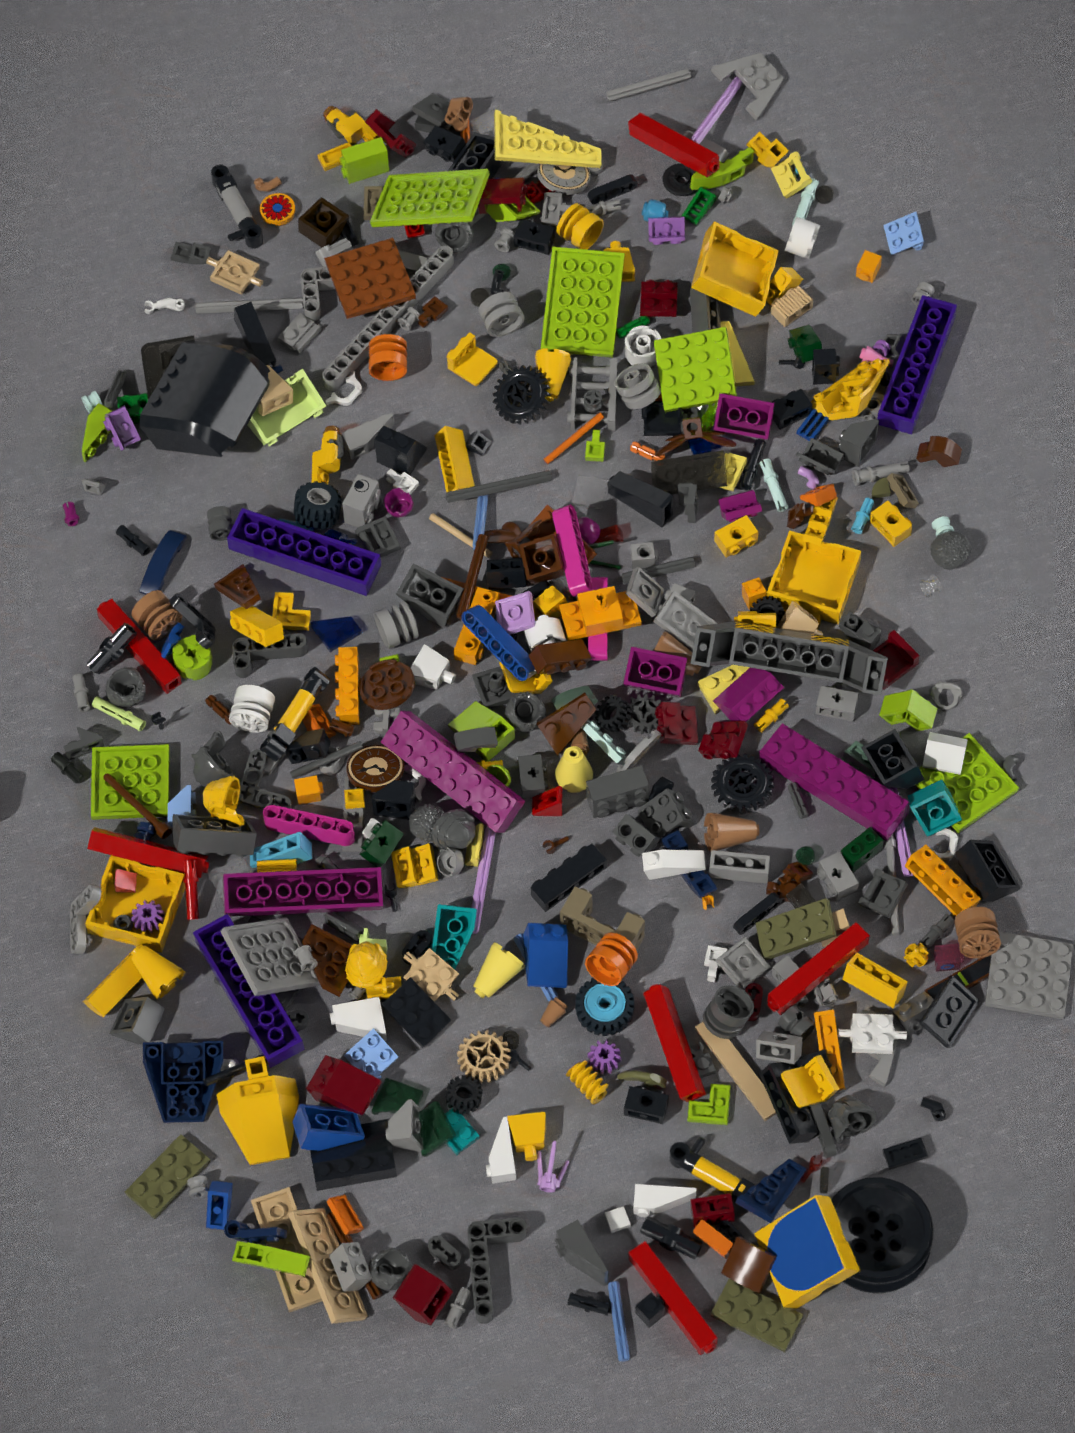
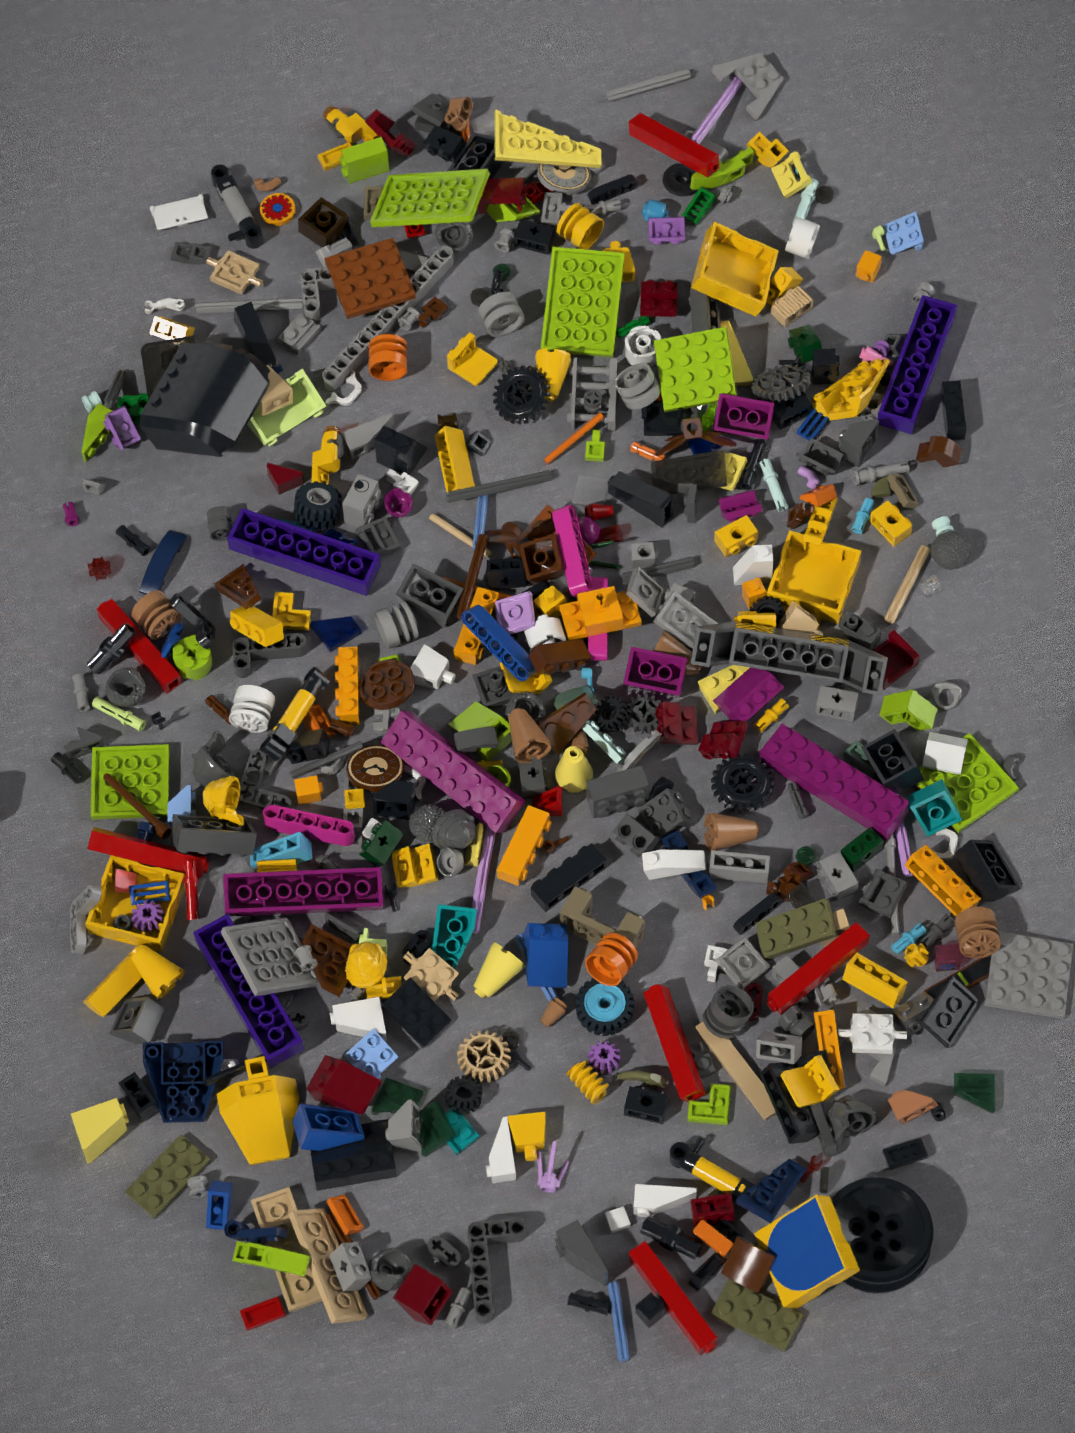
(99, 568): none -> clear red gear
(99, 1127): none -> light yellow slope
(138, 1096): none -> black brick
(166, 890): none -> blue tile
(170, 329): none -> brick
(189, 209): none -> white door
(262, 1313): none -> red tile
(284, 478): none -> dark red slope
(447, 420): none -> dark brown bush
(524, 845): none -> light orange brick
(527, 737): none -> medium nougat cone
(587, 674): none -> medium azure hand
(598, 511): none -> red cone
(705, 1271): none -> black piece
(754, 564): none -> white slope
(781, 383): none -> dark grey gear
(877, 233): none -> yellowish green hand
(907, 584): none -> tan axle
(908, 938): none -> medium azure axle
(910, 1105): none -> nougat slope
(953, 410): none -> black brick
(976, 1089): none -> clear green wing

